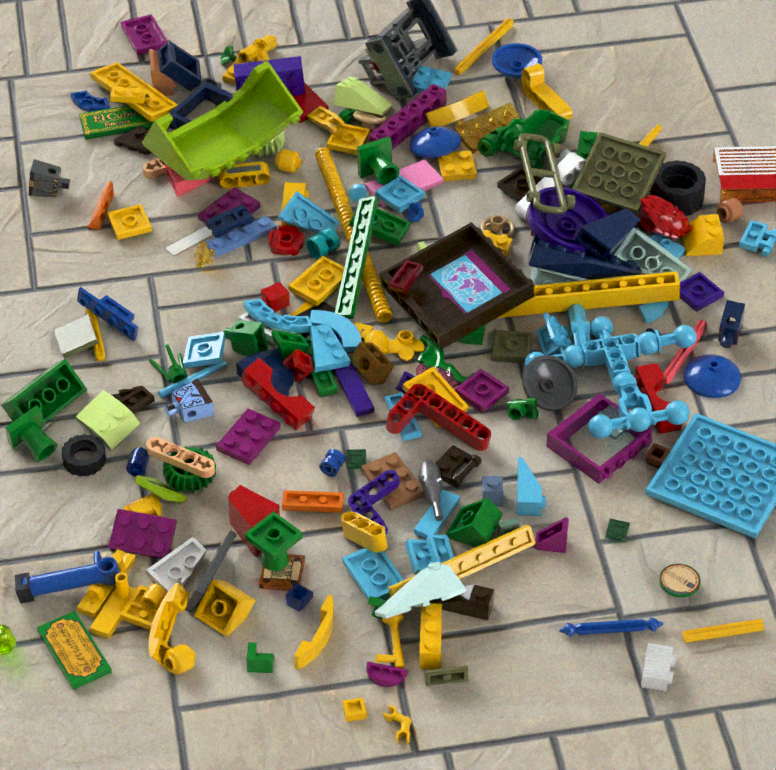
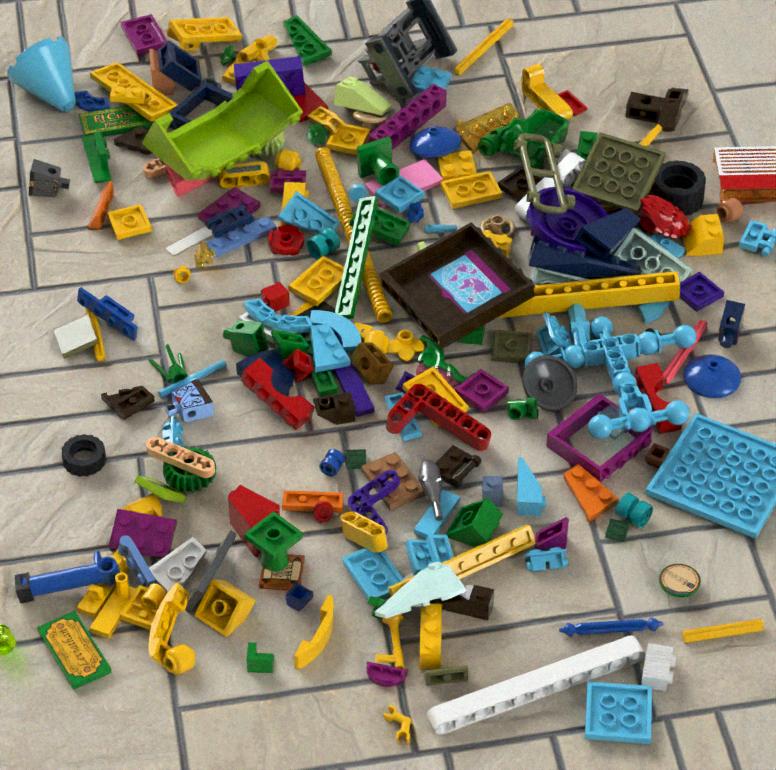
(28, 430): green plant -> none
(46, 73): none -> medium azure cone
(49, 391): green slope -> none
(97, 156): none -> green bracket
(108, 419): yellowish green slope -> none
(135, 561): none -> medium blue plate
(137, 462): clear blue brick -> none
(173, 432): none -> medium azure hinge
(182, 278): none -> yellow plate
(202, 30): none -> yellow plate
(204, 350): medium azure plate -> none
(248, 436): magenta plate -> none
(279, 178): none -> magenta plate
(305, 41): none -> green wing
(321, 134): none -> green plant
(323, 511): none -> red tile
(336, 408): none -> dark brown slope
(347, 115): green plate -> none
(354, 709): yellow tile -> none
(405, 277): dark red plate -> none
(440, 228): none -> medium azure piece
(458, 110): yellow slope -> none
(471, 189): none -> yellow plate
(507, 526): sand green tile -> none
(515, 57): blue dish -> none
(535, 685): none -> white beam
(554, 556): none -> medium azure hinge
(576, 106): none -> red tile
(590, 493): none -> orange wing
(618, 712): none -> medium azure plate
(632, 509): none -> teal wheel
(644, 107): none -> dark brown brick
(671, 108): none -> dark brown slope

